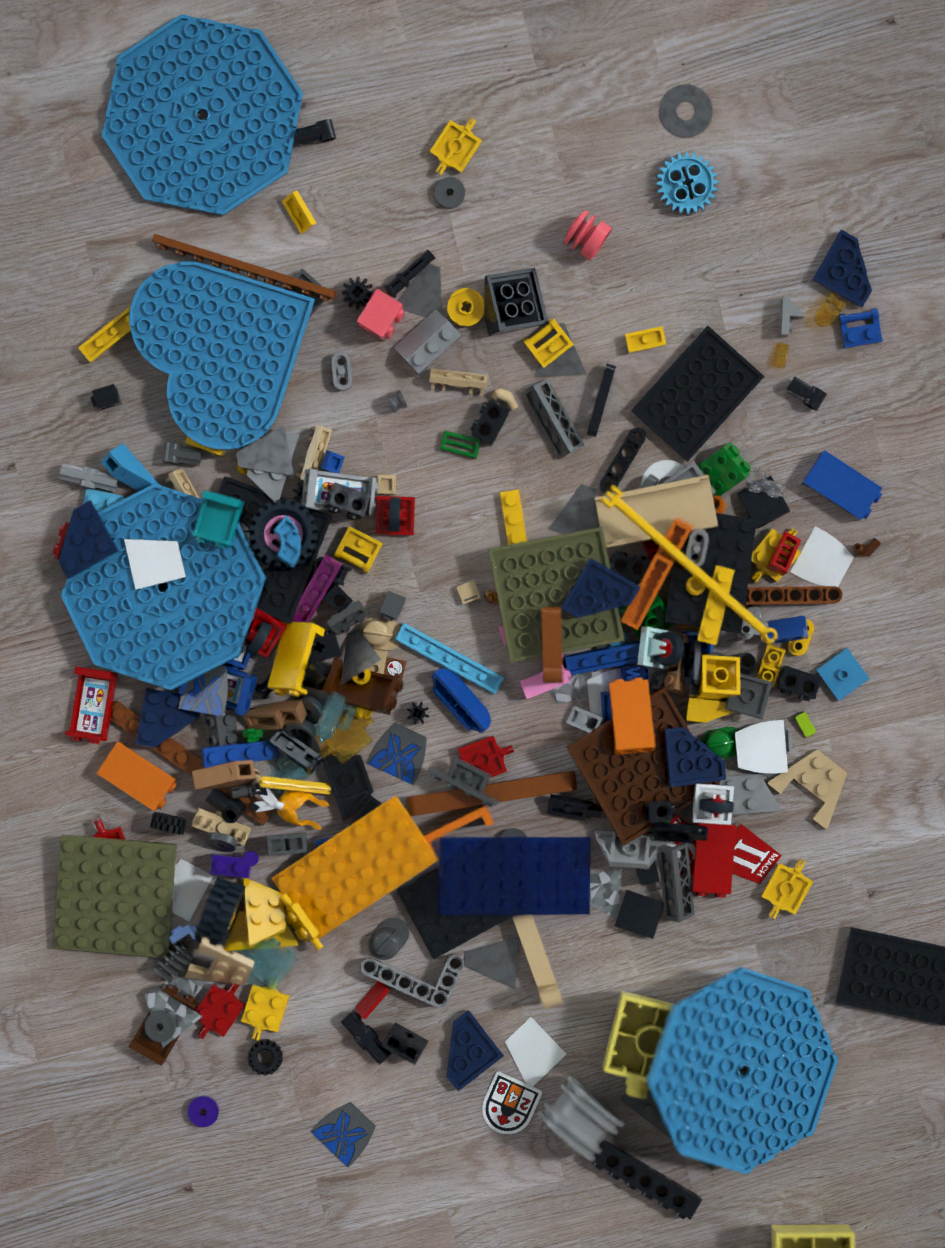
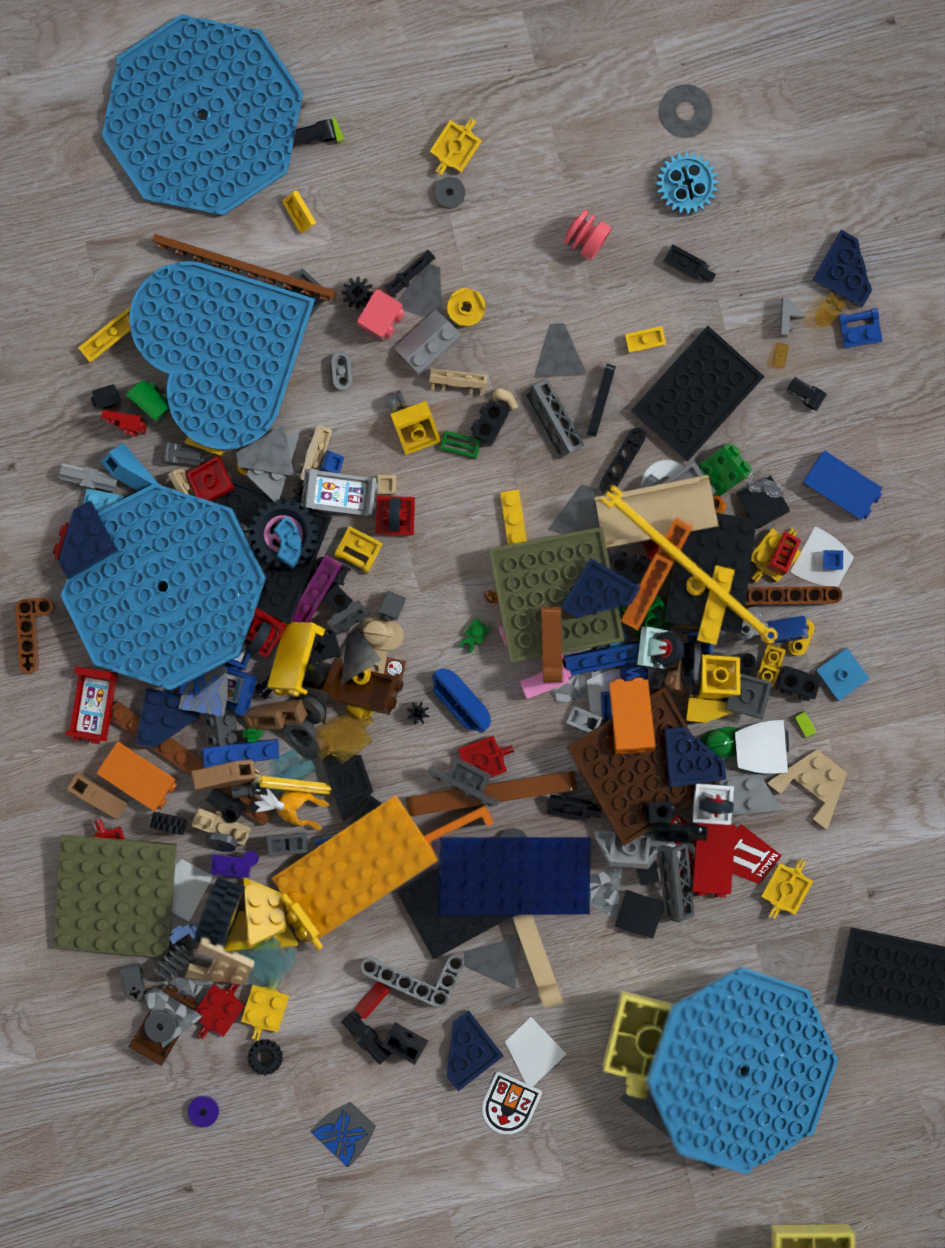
(31, 636): none -> dark orange beam
(97, 795): none -> medium nougat slope
(129, 424): none -> red plate
(133, 978): none -> dark grey piece
(149, 400): none -> green slope
(154, 561): white sticker -> none
(210, 479): none -> red plate
(218, 519): teal panel -> none
(295, 750): black plate -> none
(331, 715): clear light blue piece -> none
(339, 136): none -> lime piece
(347, 496): black brick -> none
(389, 938): dark grey piece -> none
(399, 753): sticker -> none
(415, 427): none -> yellow slope
(449, 658): medium azure tile -> none
(468, 592): tan tile -> none
(477, 632): none -> green plate
(513, 302): black slope -> none
(552, 348): yellow plate -> none
(581, 1118): light grey wheel -> none
(688, 264): none -> black hinge
(690, 1199): black brick -> none
(697, 547): light grey plate -> none
(832, 559): none -> blue plate
(866, 550): reddish brown arm -> none

